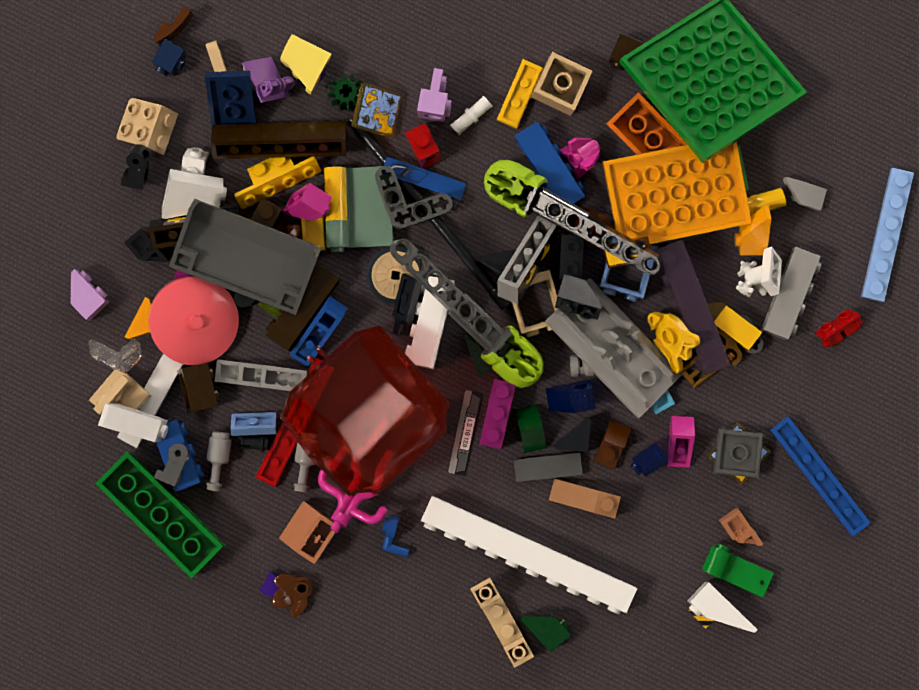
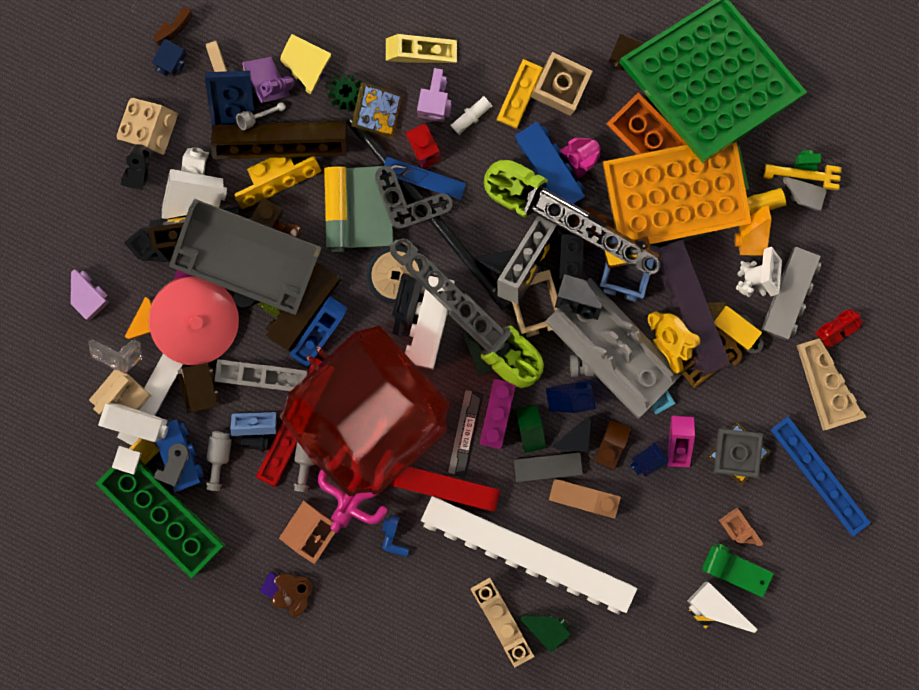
(126, 460): none -> white tile
(147, 448): none -> yellow tile
(247, 120): none -> light grey hinge
(308, 203): dark pink slope -> none
(314, 232): yellow tile -> none
(420, 49): none -> light yellow slope
(448, 488): none -> red beam
(807, 161): none -> green bracket
(827, 177): none -> yellow hinge
(830, 394): none -> tan wing
(887, 234): light blue plate -> none

